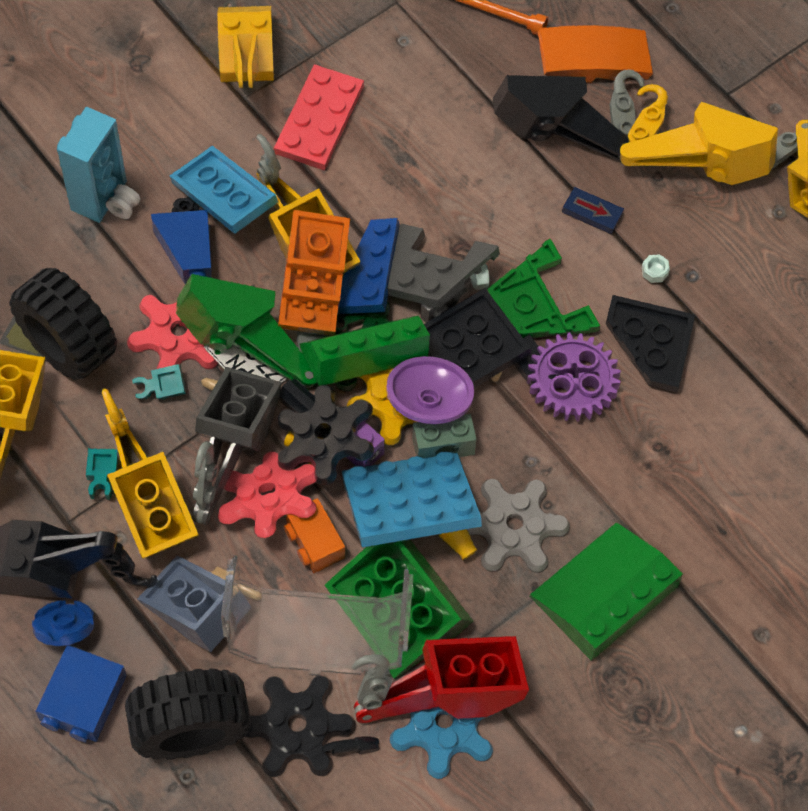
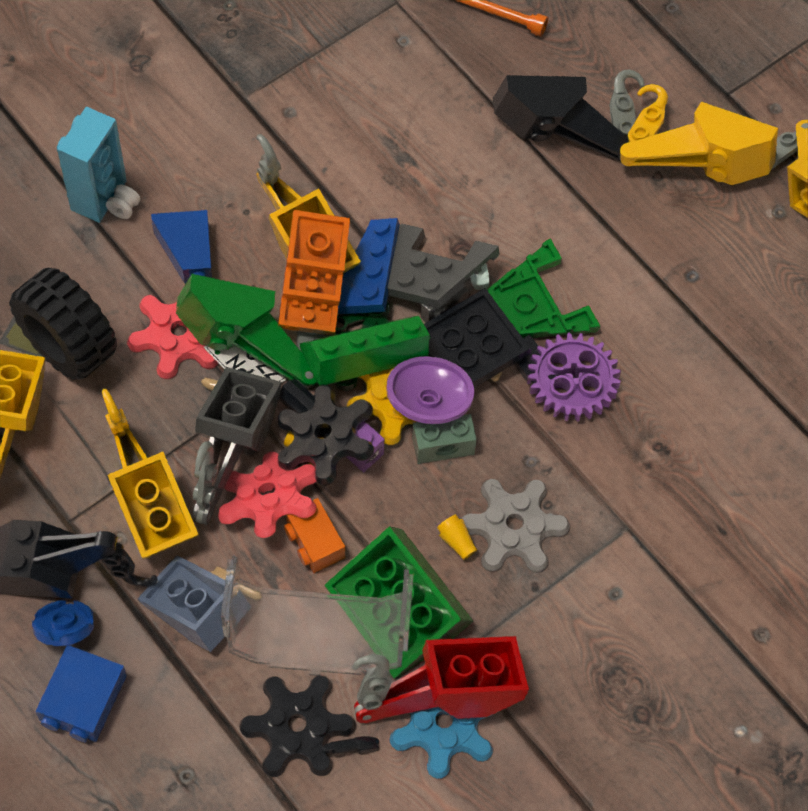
(100, 464): teal plate -> none
(165, 383): teal plate -> none
(187, 202): black plate -> none
(187, 714): black tyre -> none
(224, 189): dark azure plate -> none
(245, 44): yellow slope -> none
(319, 117): coral plate -> none
(410, 499): dark azure plate -> none
(593, 210): dark blue tile -> none
(594, 51): orange slope -> none
(607, 589): green slope -> none
(652, 338): black plate -> none
(655, 268): light aqua tile -> none

